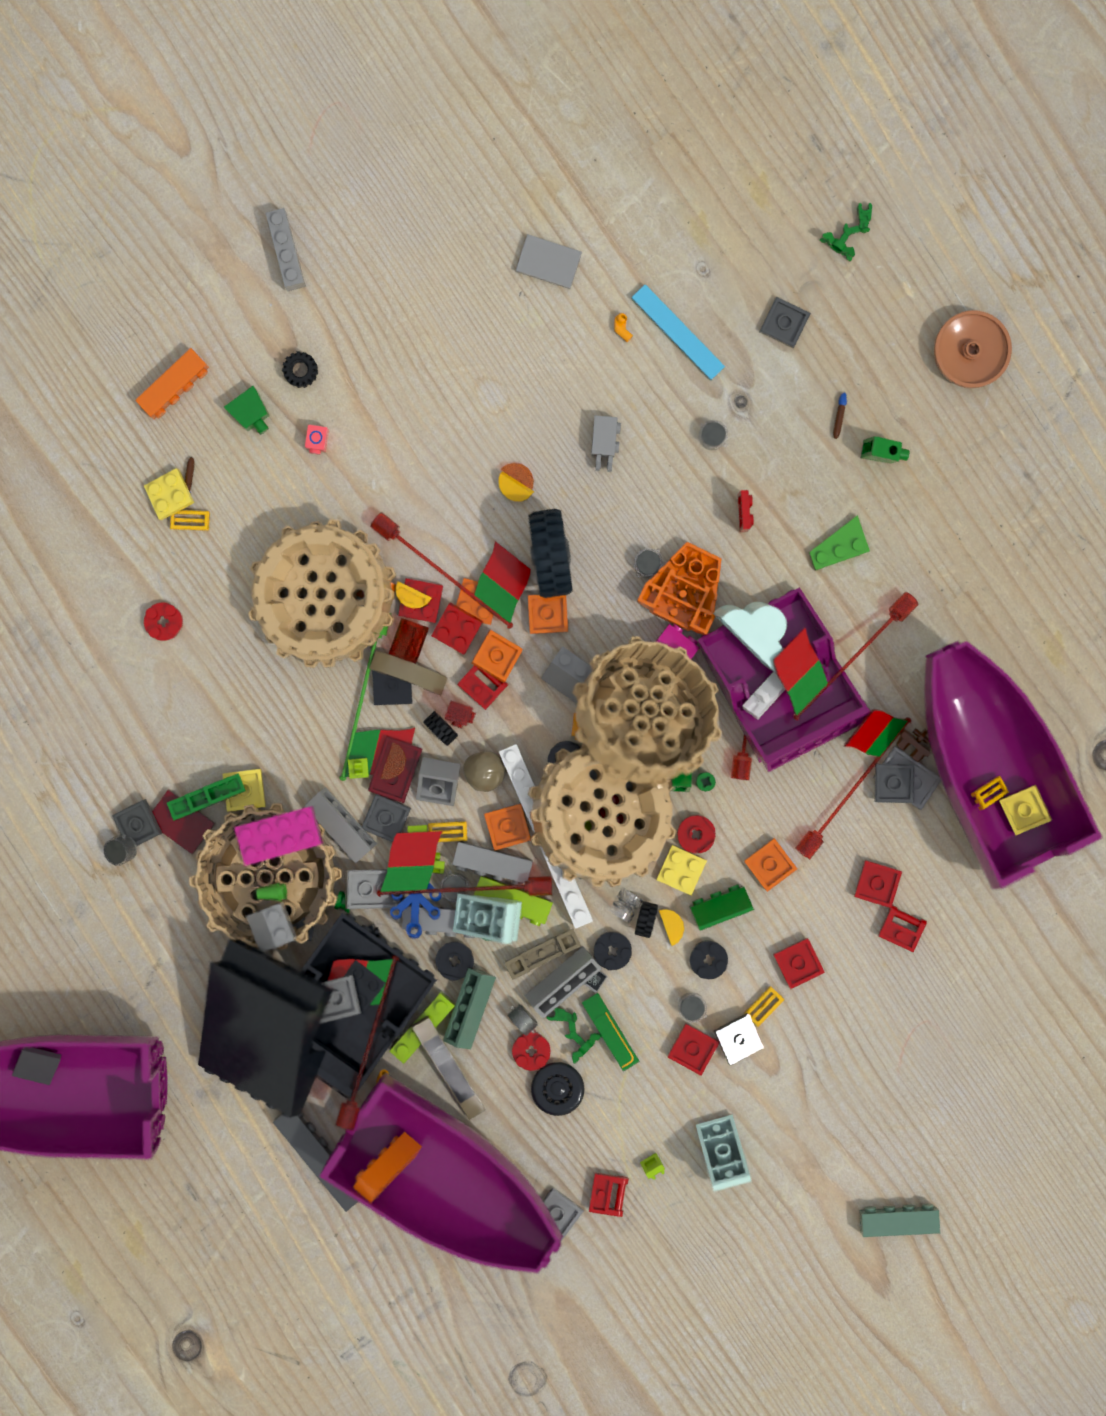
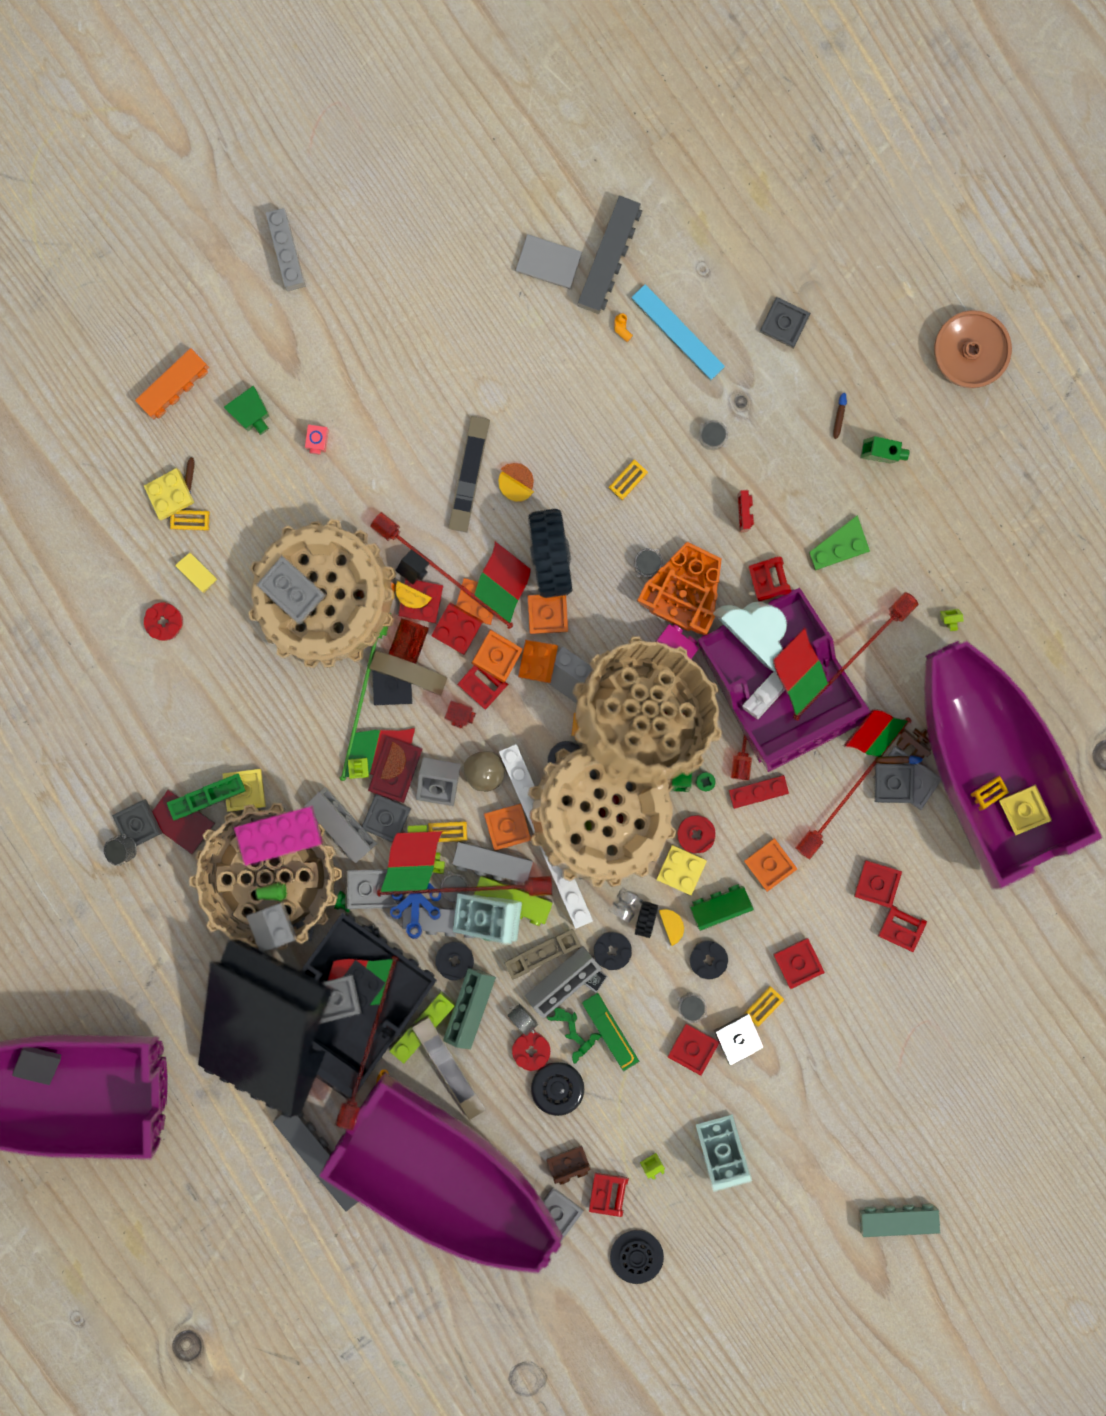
(196, 572): none -> light yellow slope
(291, 590): none -> light grey tile
(300, 358): black tyre -> none
(387, 1166): orange brick -> none
(413, 567): none -> black brick
(440, 728): black tyre -> none
(469, 474): none -> tile
(538, 661): none -> orange plate
(568, 1164): none -> reddish brown bracket
(604, 440): light grey hinge -> none
(609, 254): none -> dark grey brick
(617, 491): none -> yellow tile
(637, 1257): none -> black wheel
(758, 791): none -> red plate
(763, 579): none -> red plate
(839, 245): green piece -> none
(898, 759): none -> reddish brown piece
(951, 618): none -> lime tile

